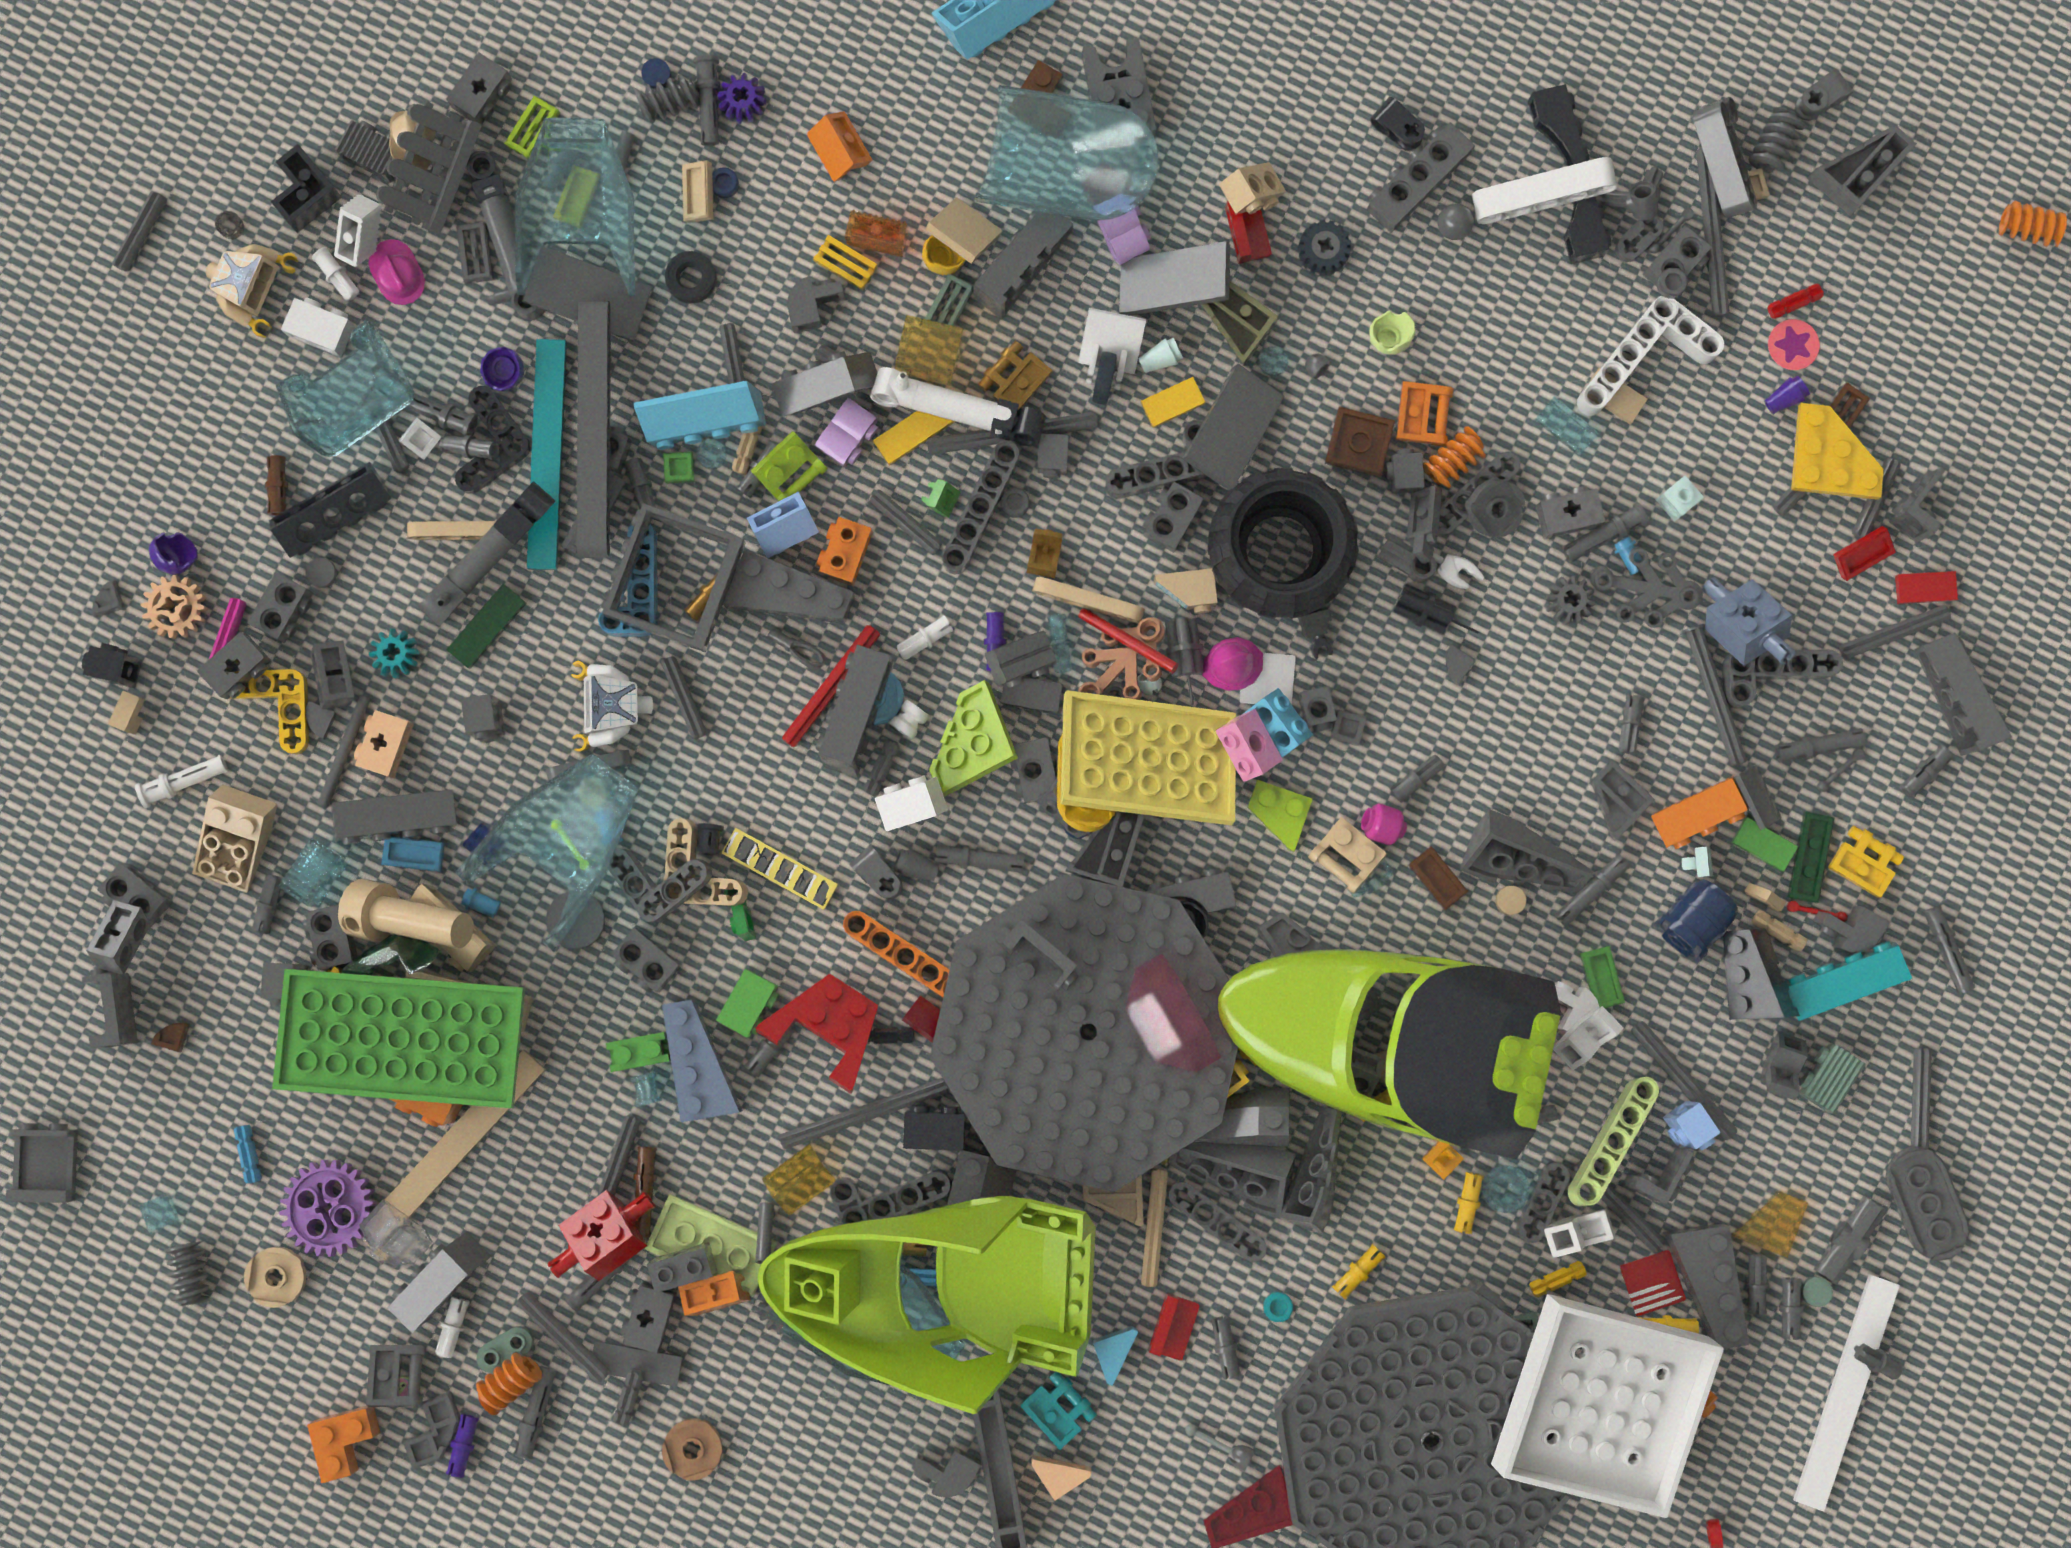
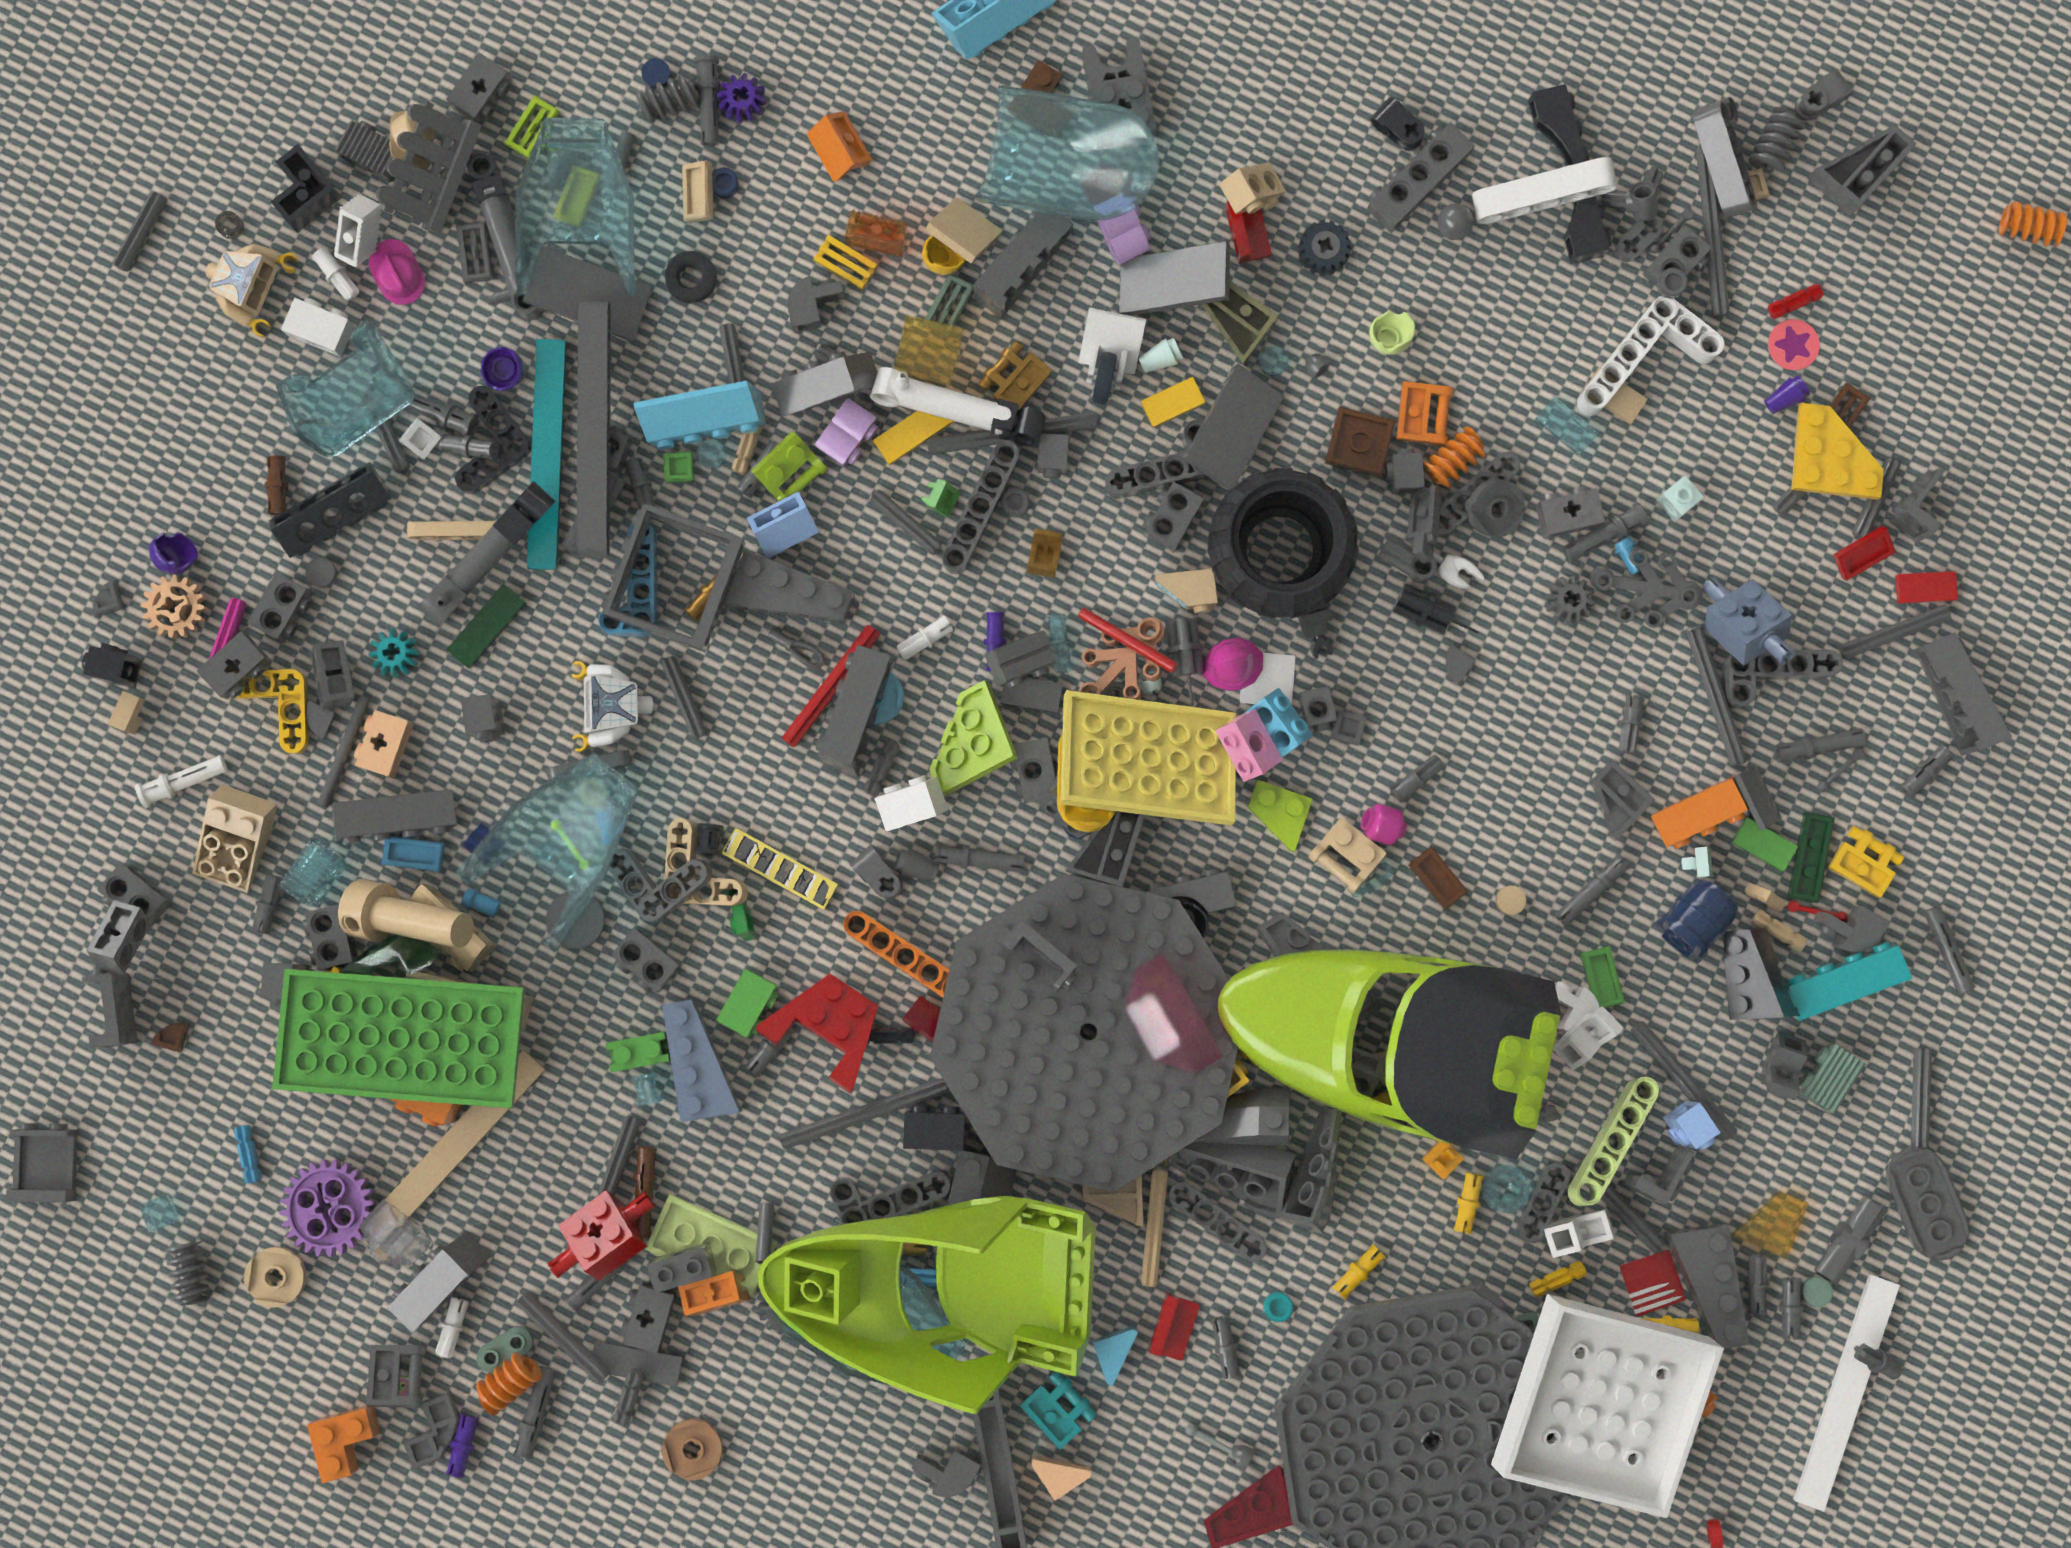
(798, 1180): clear yellow panel -> none
(845, 551): orange brick -> none
(908, 721): white wheel -> none
(1088, 600): tan beam -> none
(1511, 851): dark grey wedge -> none

